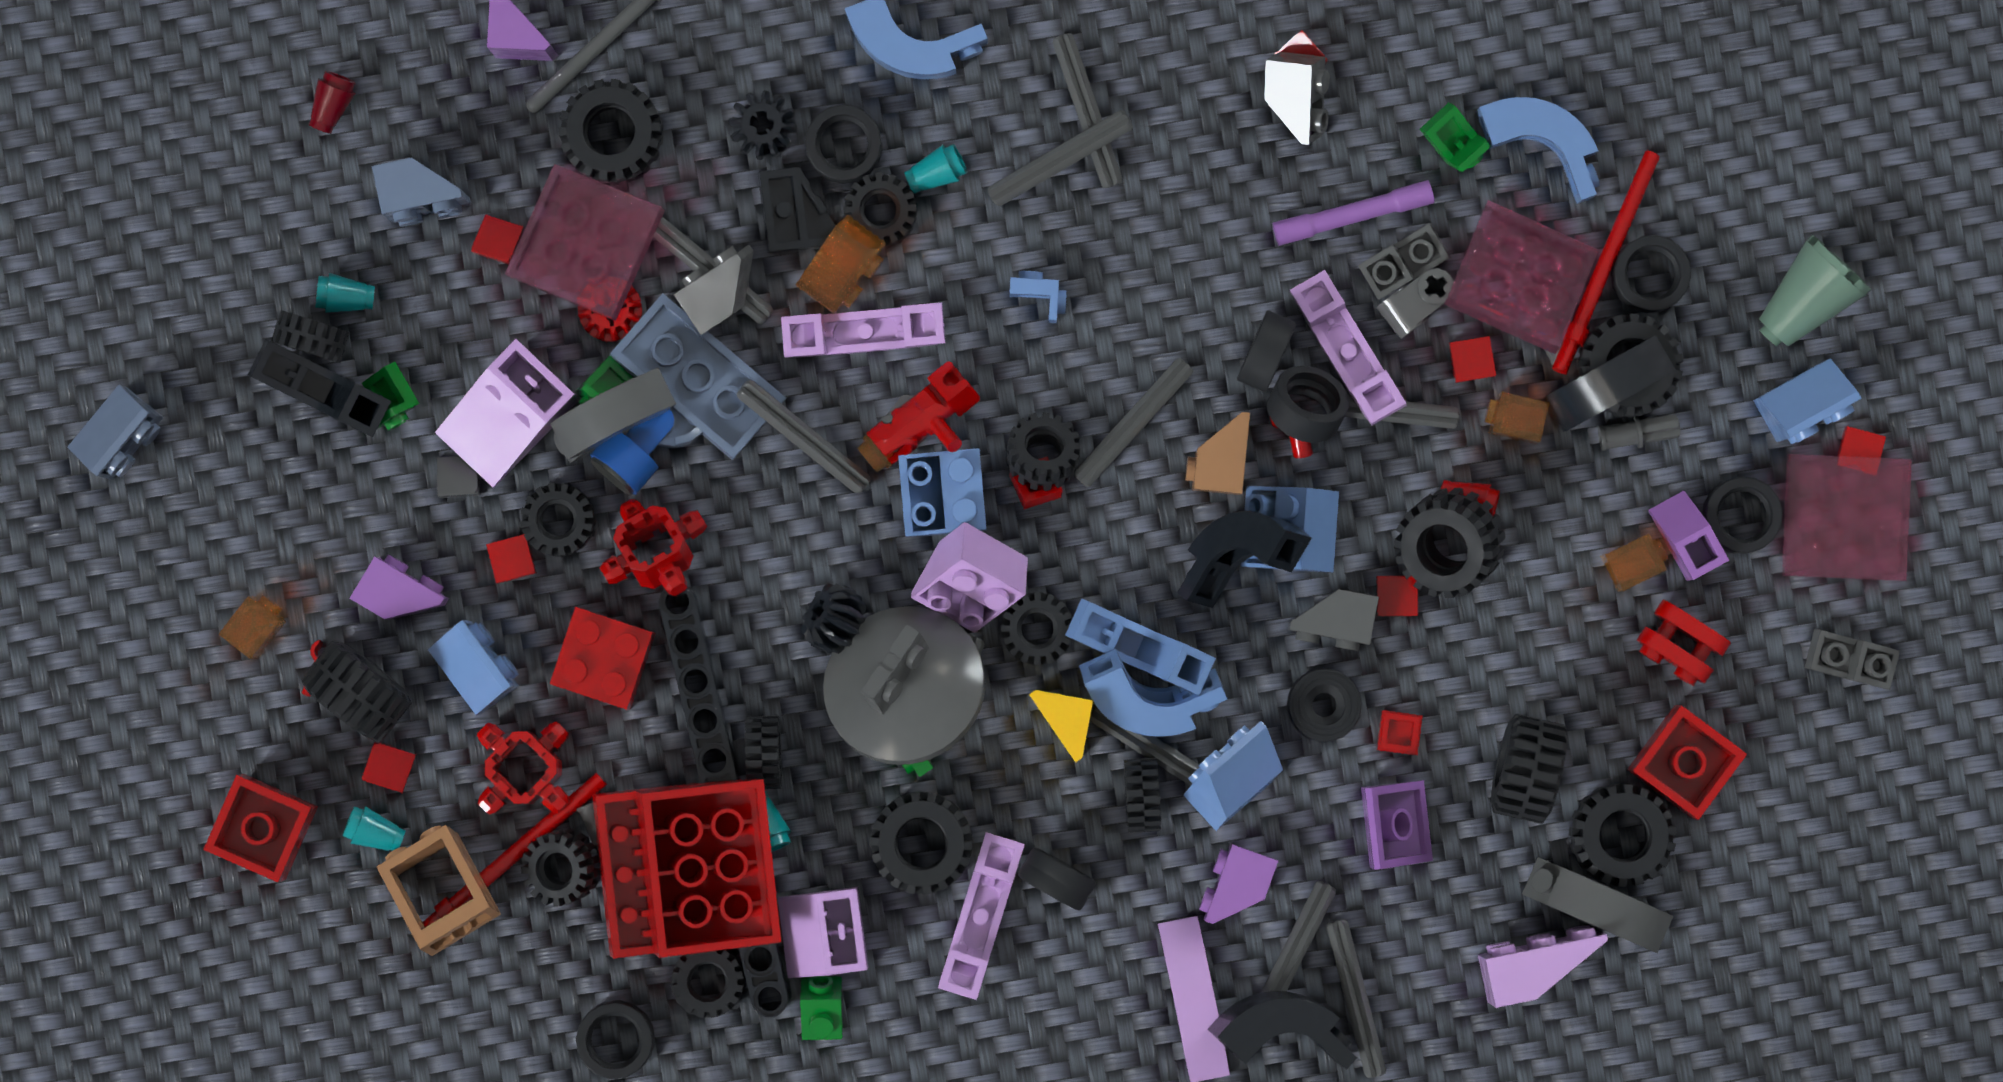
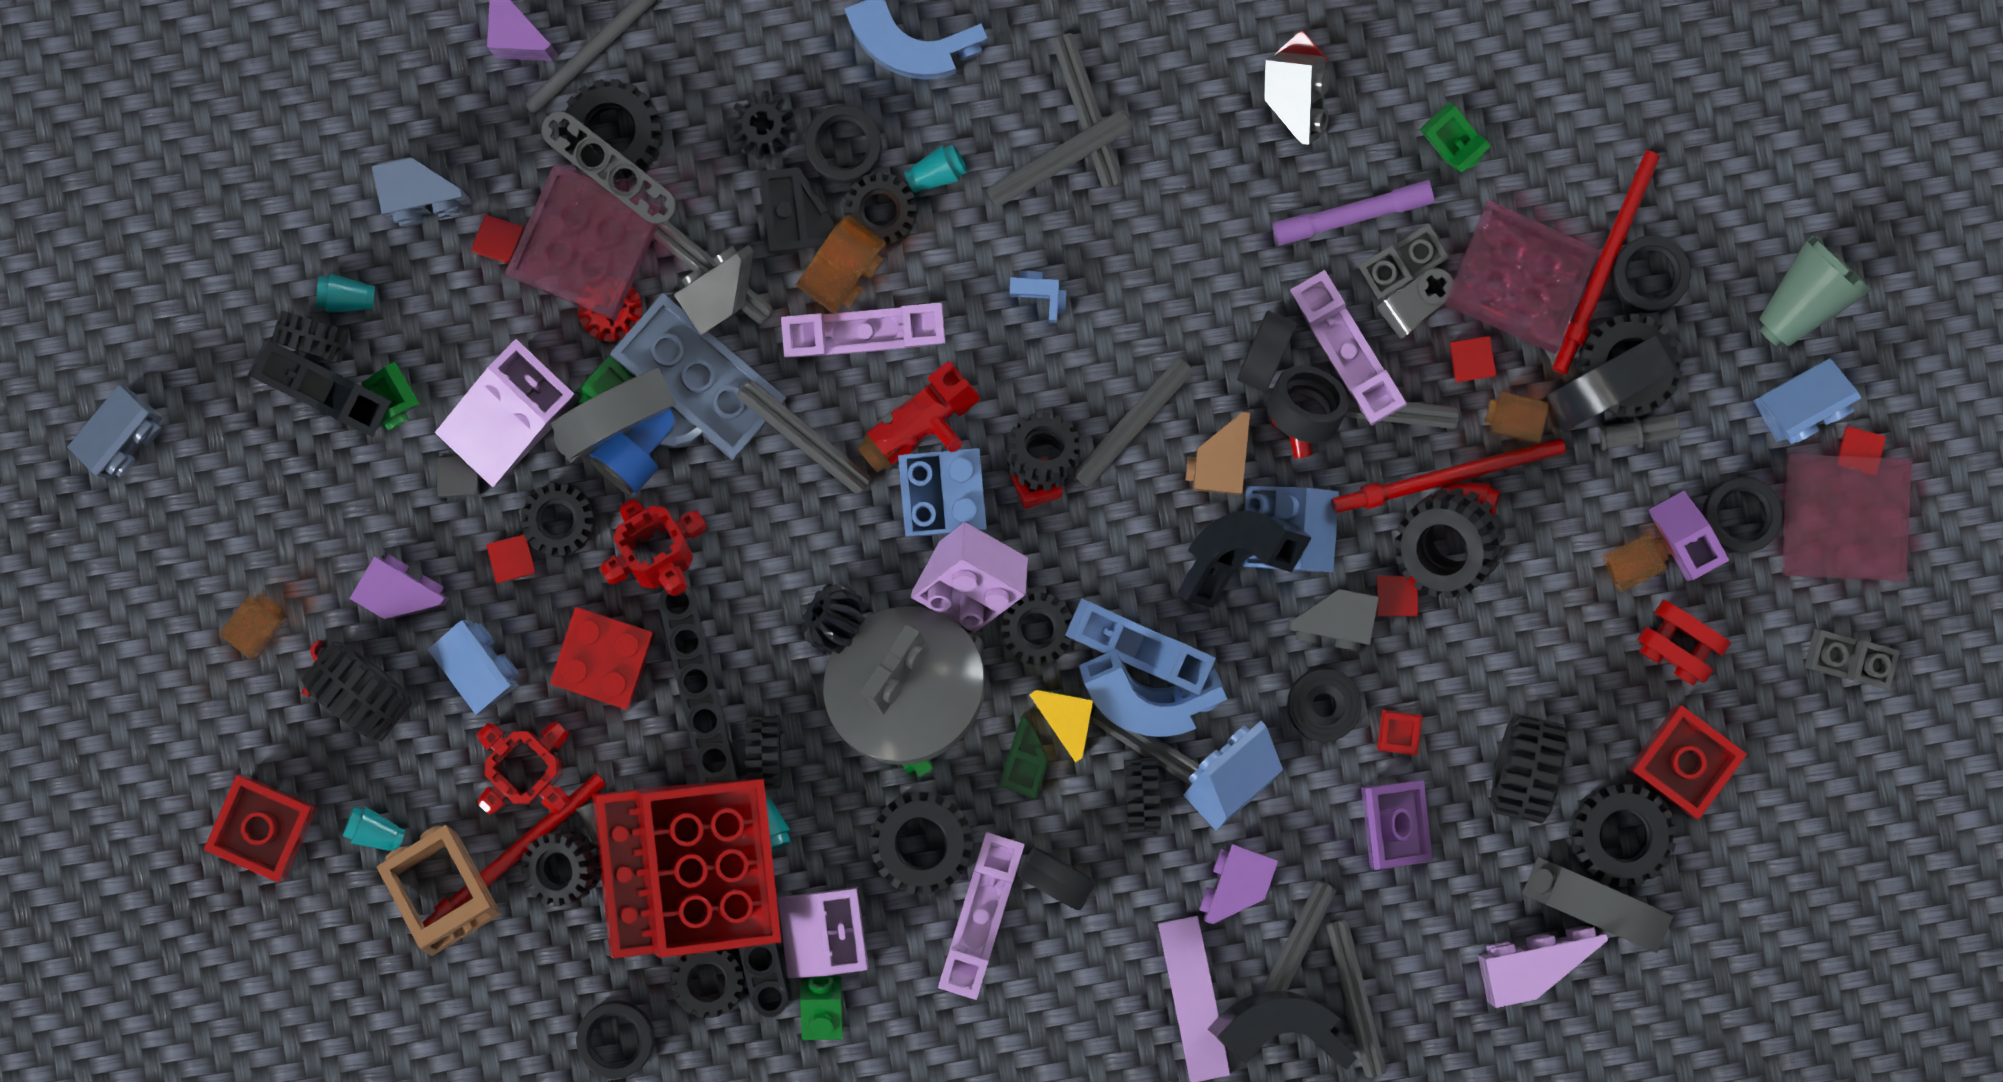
(330, 101): dark red cone -> none
(388, 766): red slope -> none
(611, 164): none -> dark grey beam
(1025, 762): none -> dark green tile
(1374, 495): none -> red bar
(1549, 124): medium blue arch -> none

